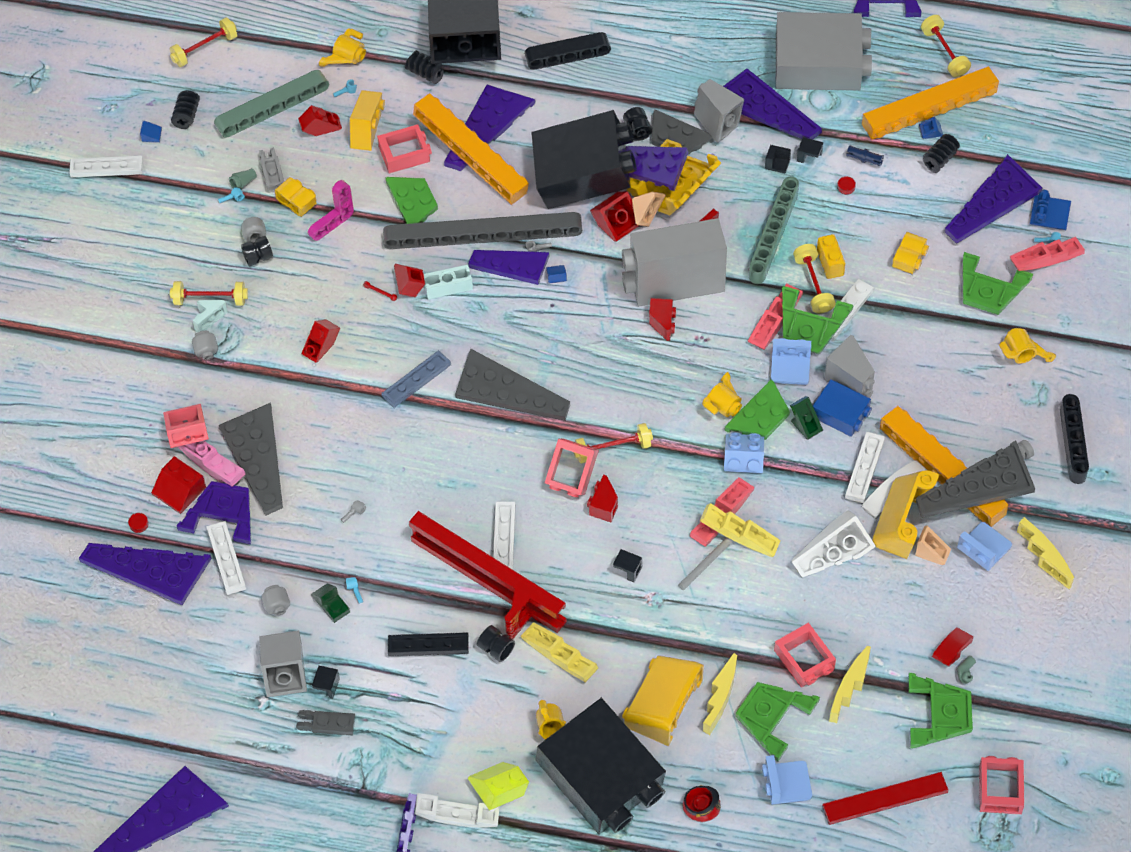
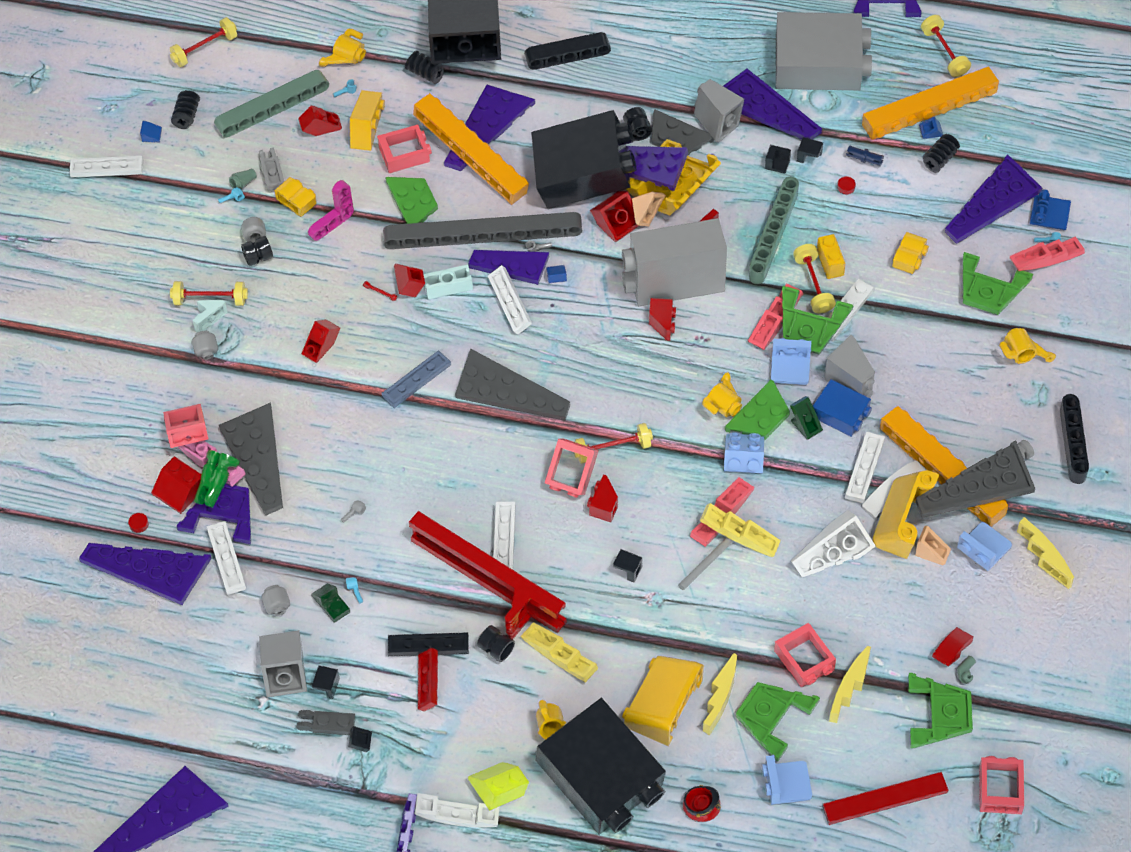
(214, 477): none -> green piece
(360, 739): none -> black tile
(427, 679): none -> red plate
(509, 299): none -> white plate

